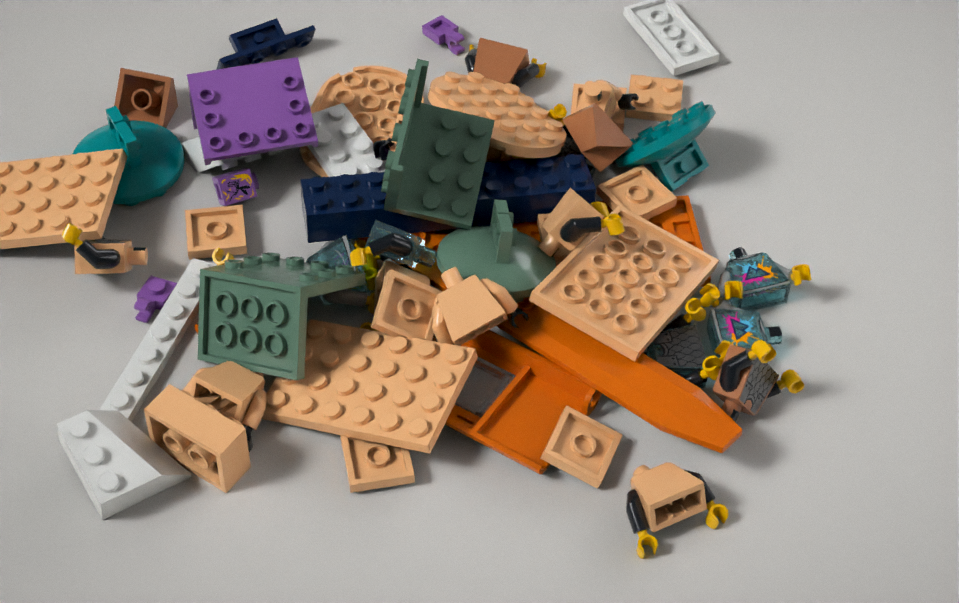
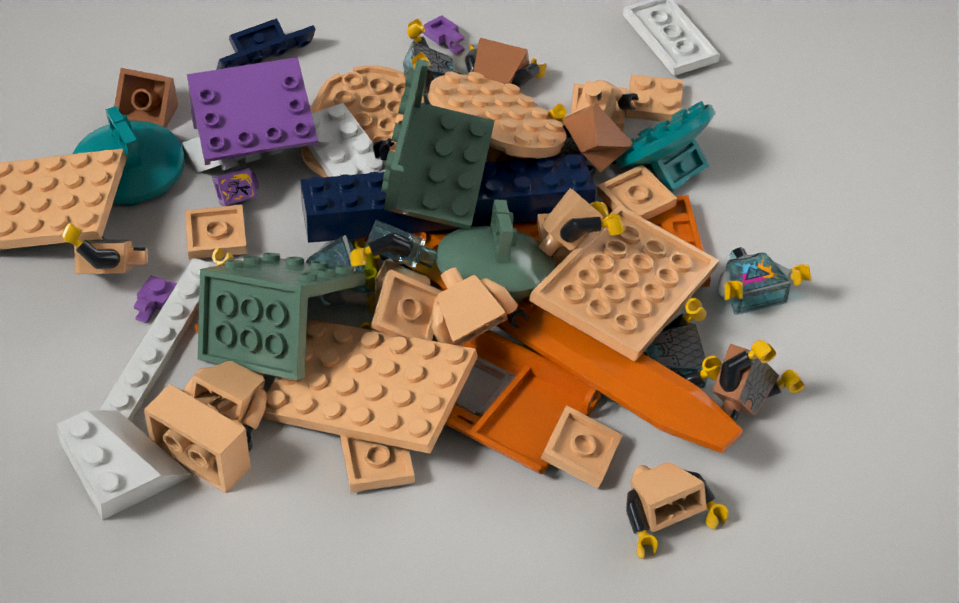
(419, 49): none -> torso
(734, 325): torso -> none

